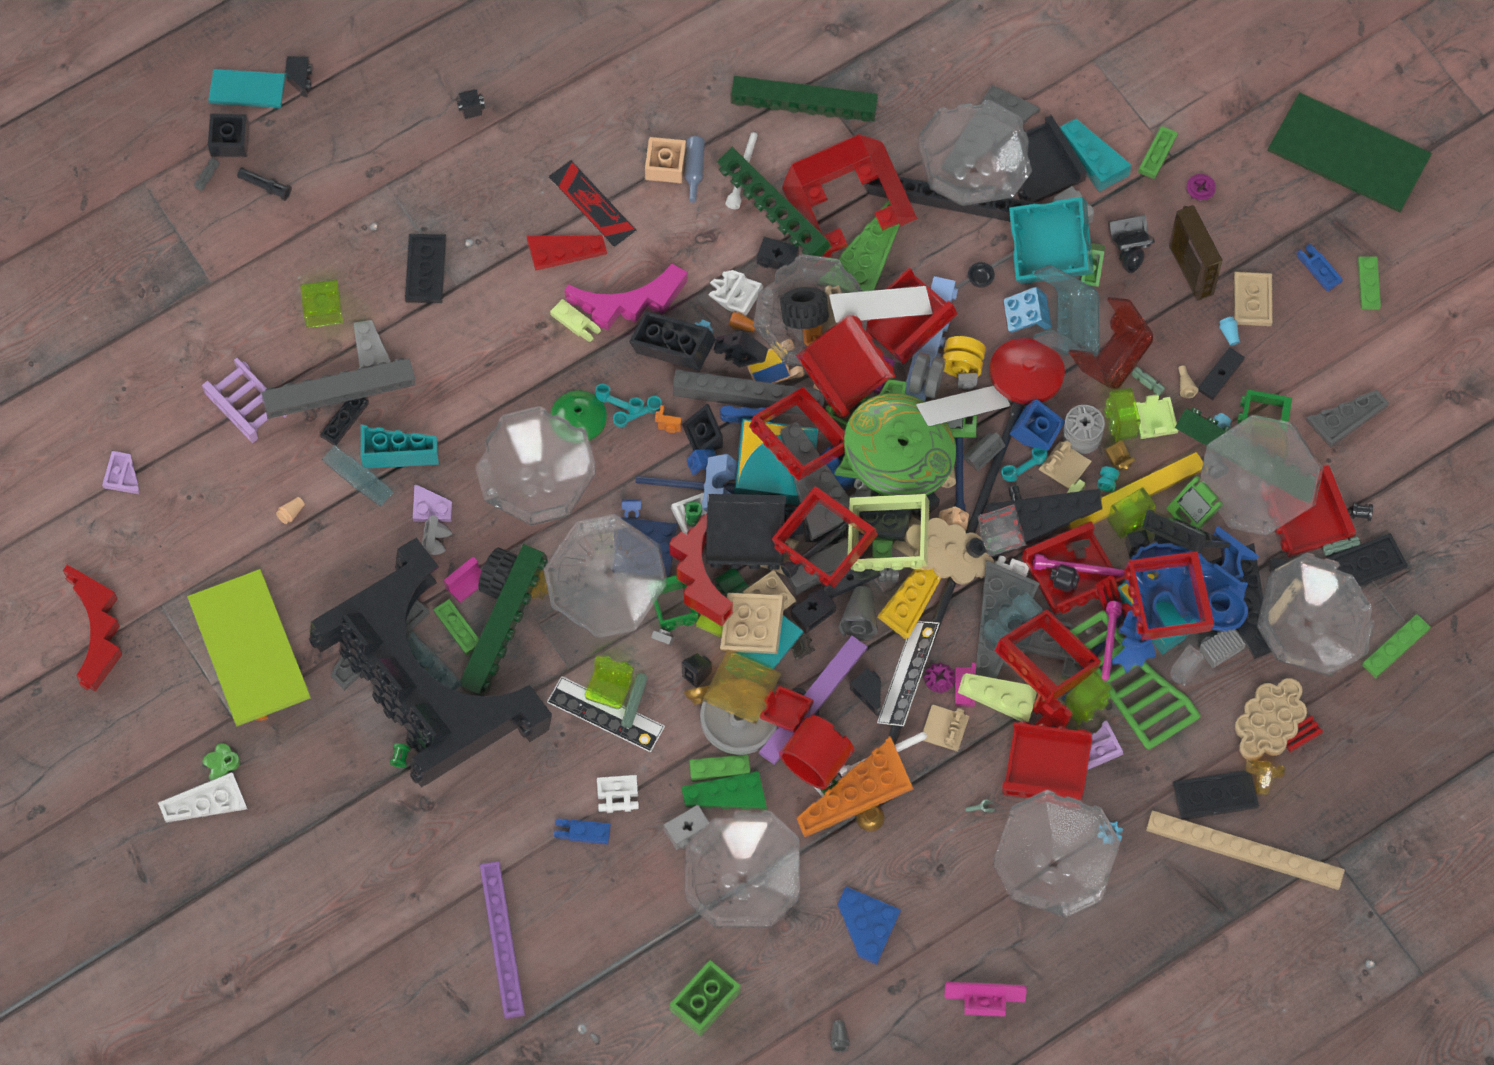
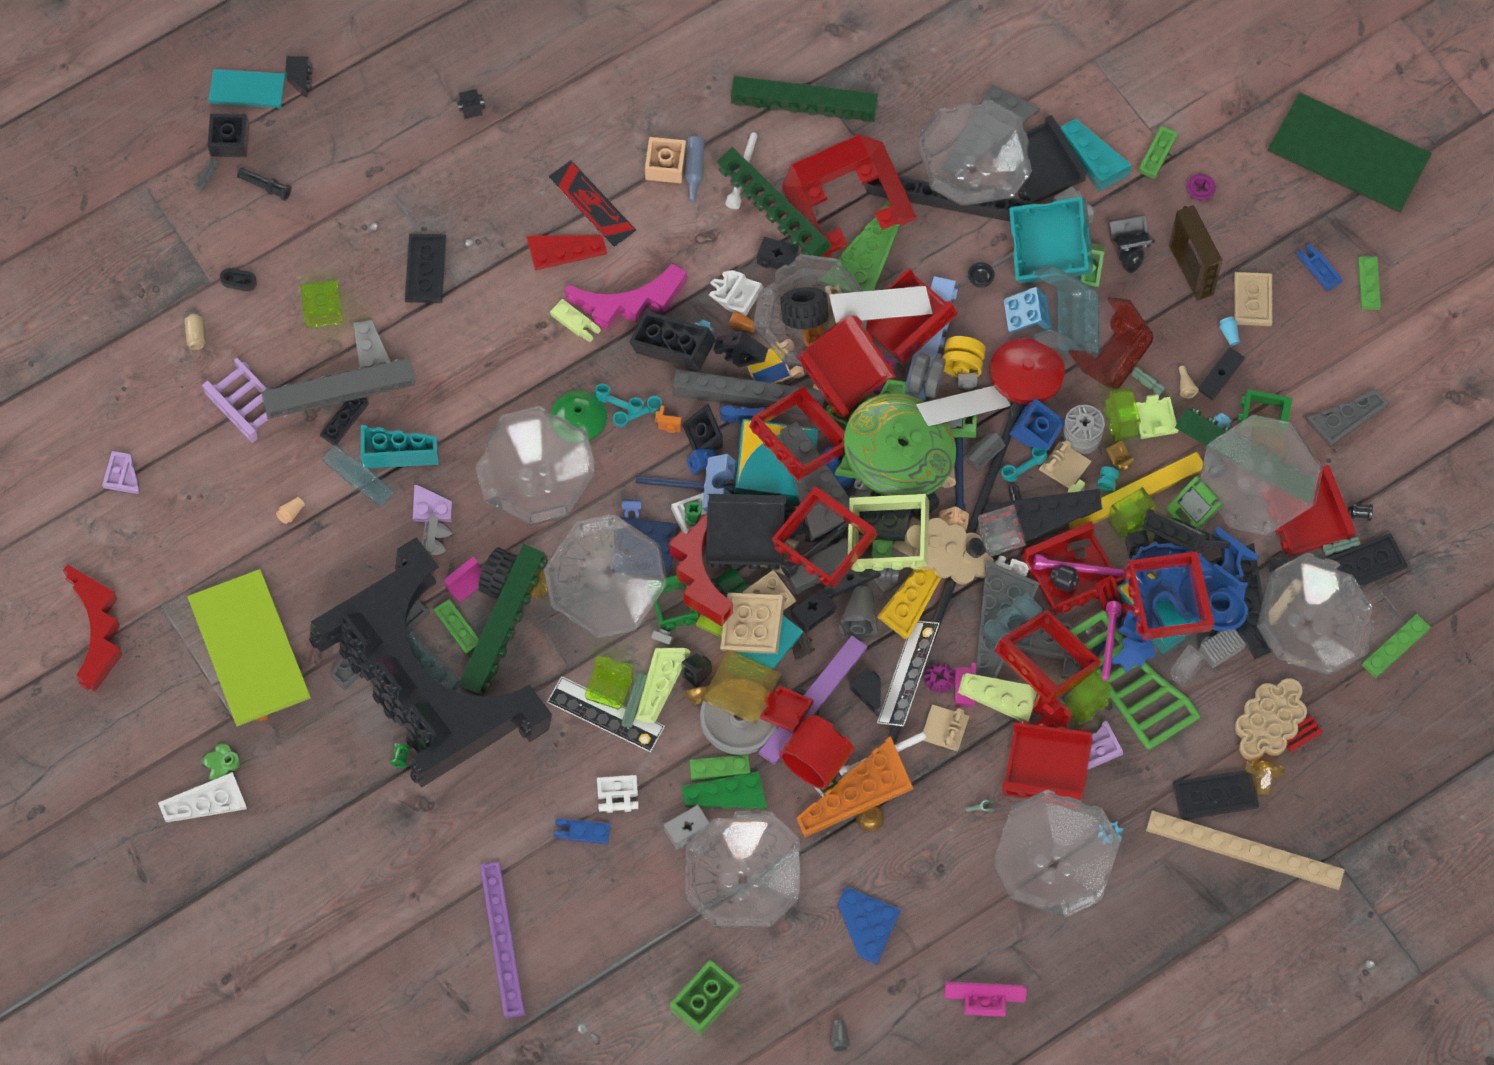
(194, 331): none -> tan head
(239, 279): none -> black plate
(660, 681): none -> yellowish green wing

